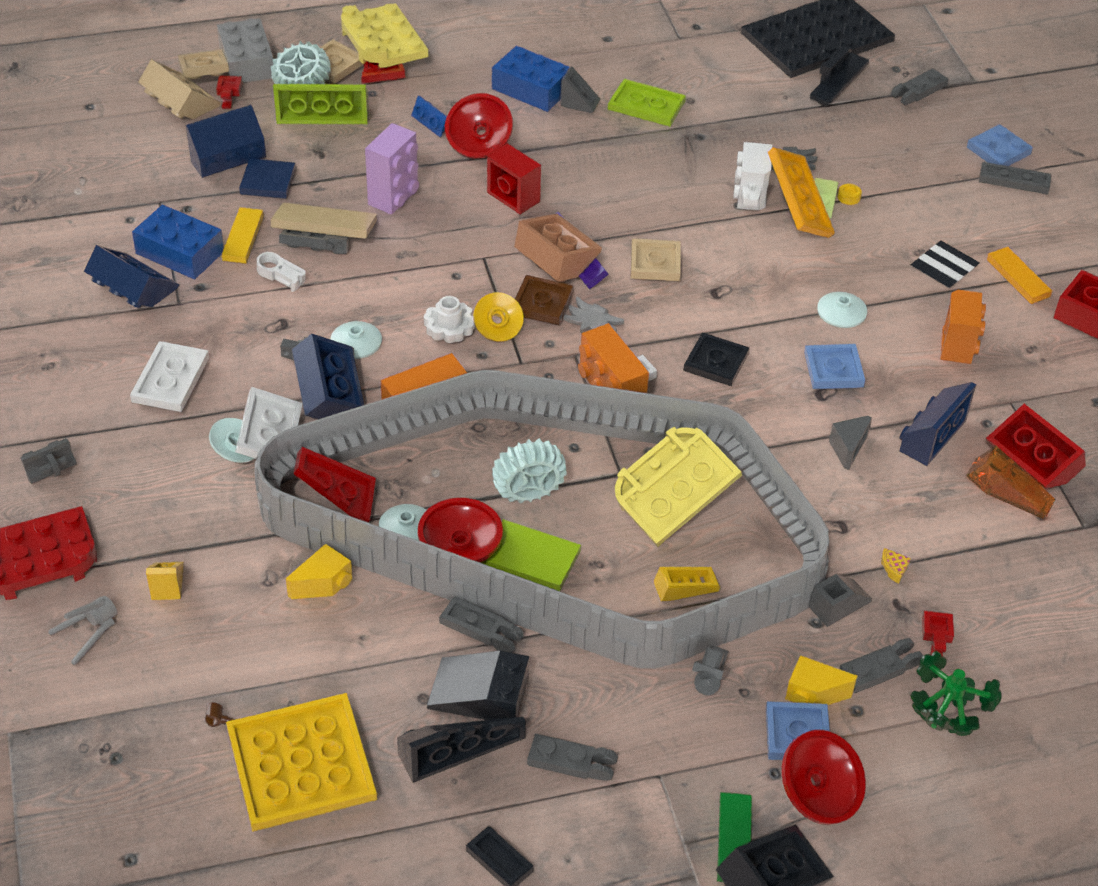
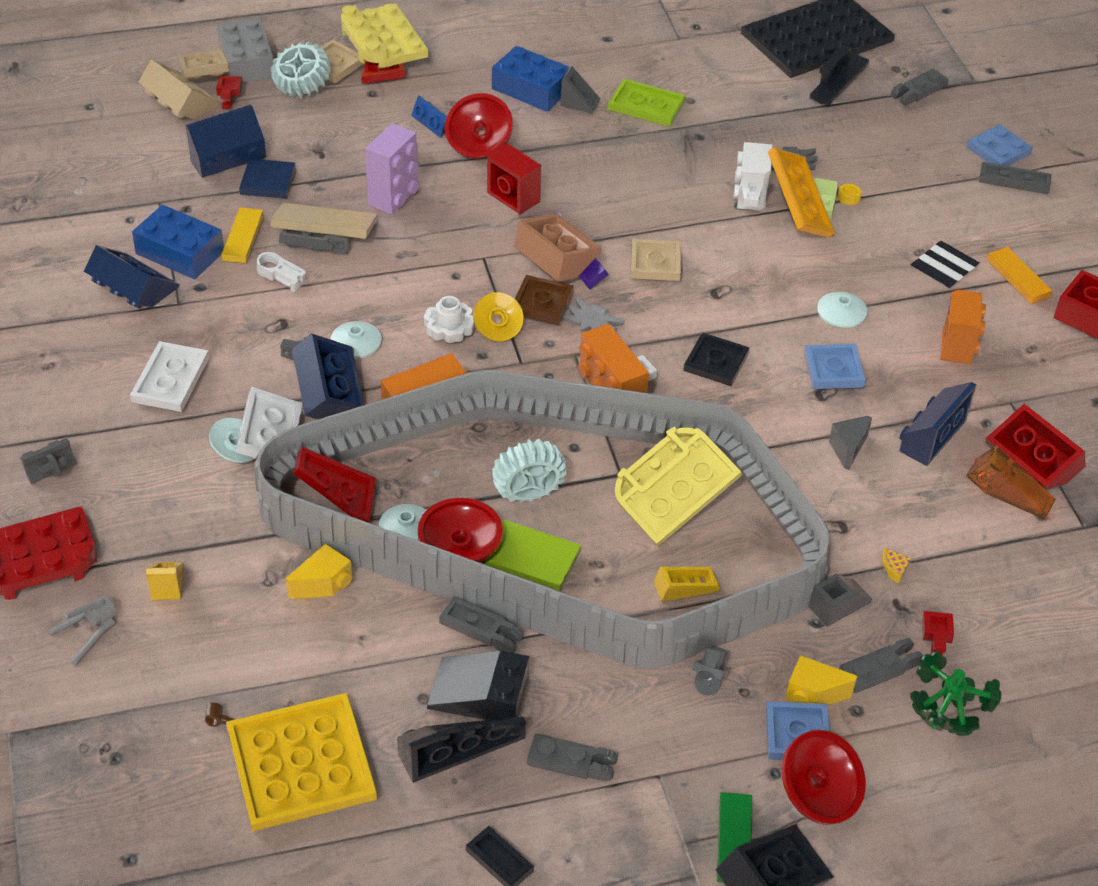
(321, 103): lime slope -> none

